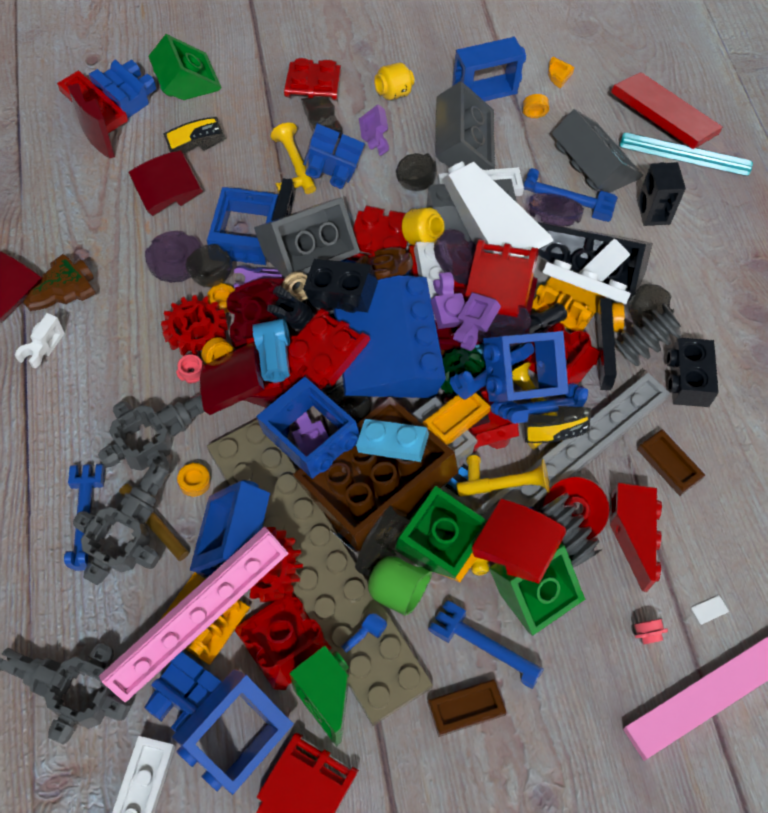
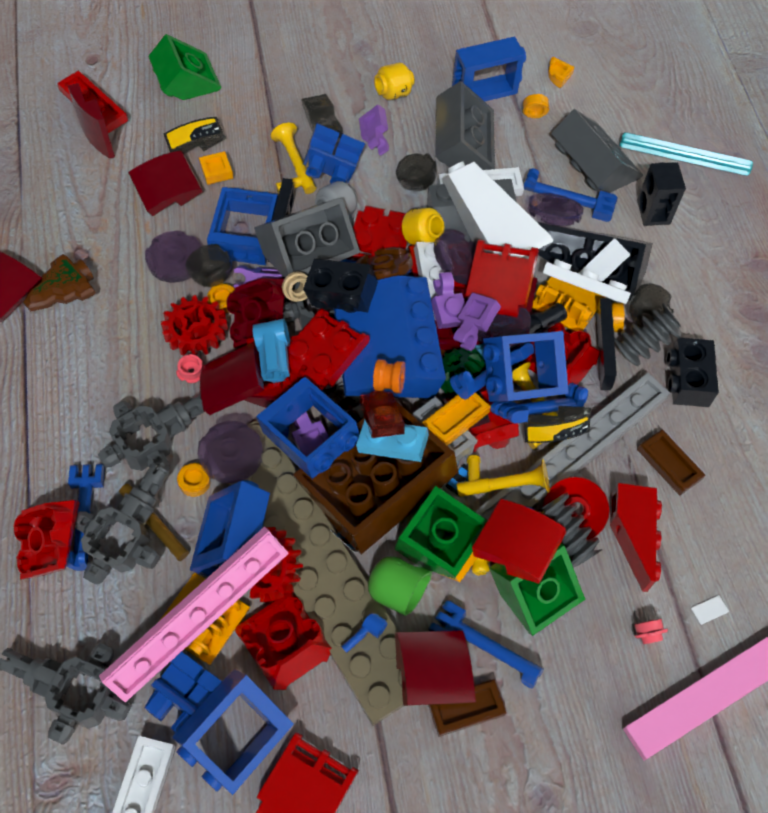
(44, 340): white plate -> none
(45, 537): none -> red slope
(123, 87): blue hips -> none
(215, 349): light orange tile -> none
(216, 168): none -> light orange plate
(230, 452): none -> clear purple tile
(290, 308): black hinge -> none
(313, 79): red plate -> none
(323, 689): green slope -> none
(337, 190): none -> light grey head
(377, 542): clear smoke slope -> none
(382, 414): none -> clear red plate
(389, 376): none -> orange wheel
(434, 667): none -> dark red slope
(667, 110): tile -> none

